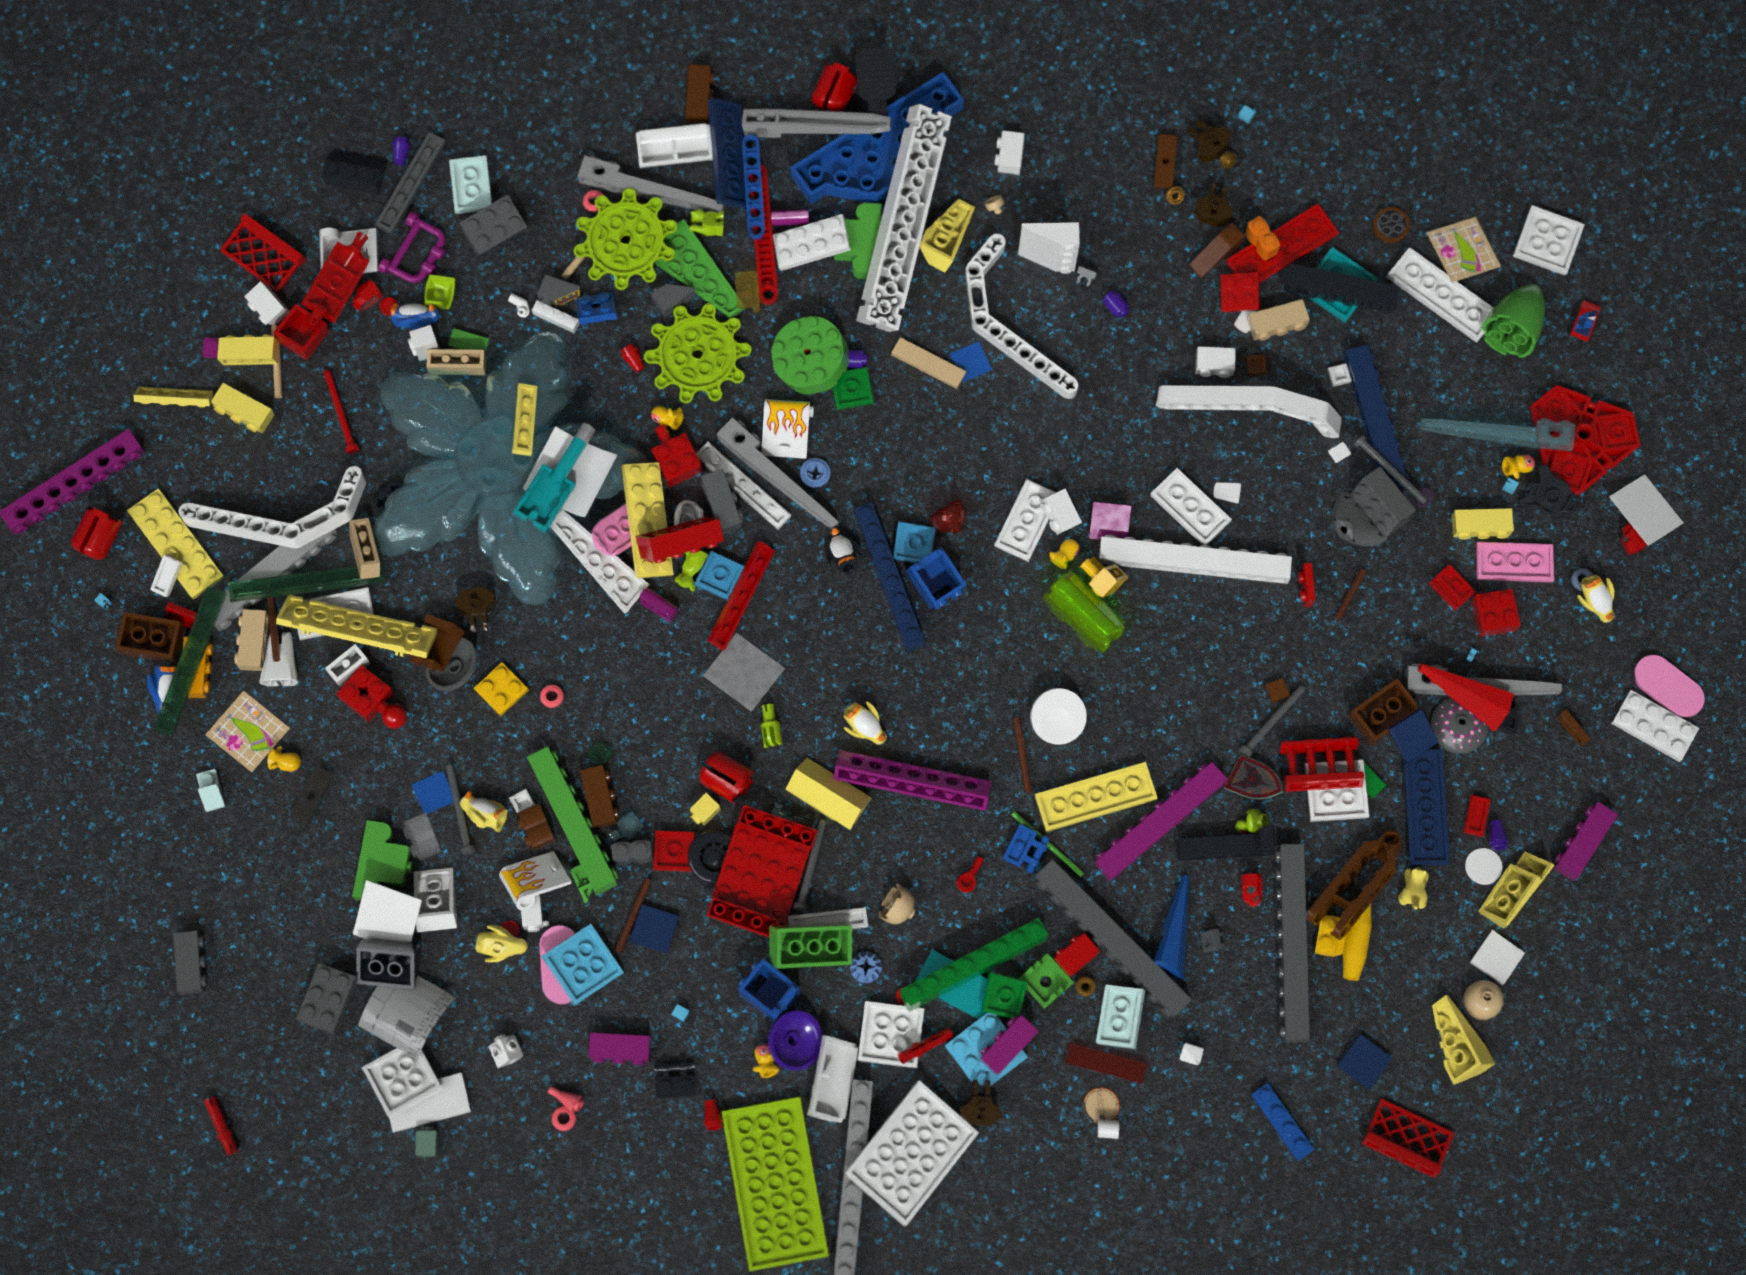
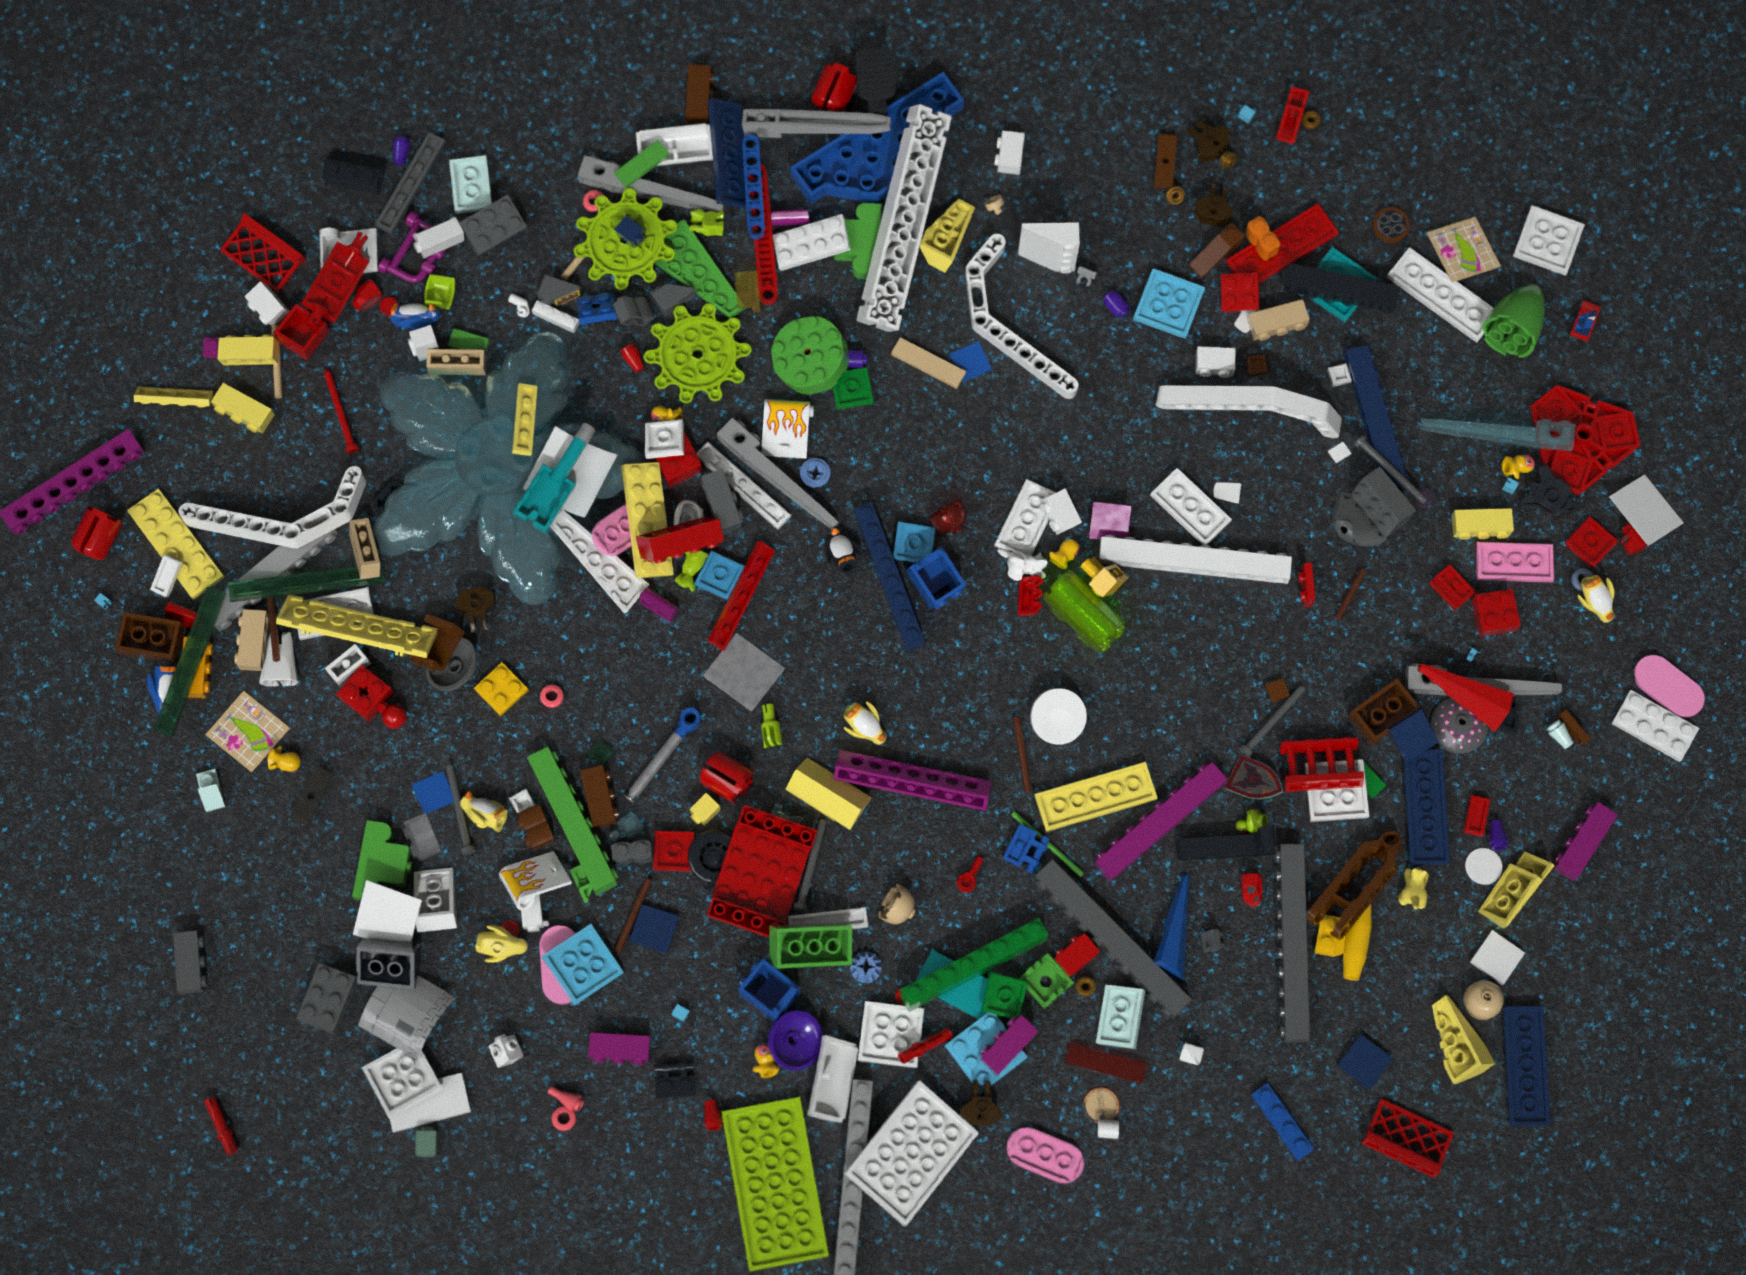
(438, 237): none -> white brick
(630, 232): none -> dark blue brick
(633, 310): none -> dark grey brick
(641, 164): none -> bright green tile
(664, 439): none -> white tile
(666, 750): none -> flat silver piece
(1021, 563): none -> white animal
(1029, 595): none -> red plate
(1045, 1155): none -> bright pink tile
(1169, 303): none -> medium azure plate
(1292, 115): none -> red slope
(1310, 115): none -> pearl gold plate
(1526, 1066): none -> dark blue plate
(1560, 733): none -> light aqua cone
(1591, 542): none -> red tile

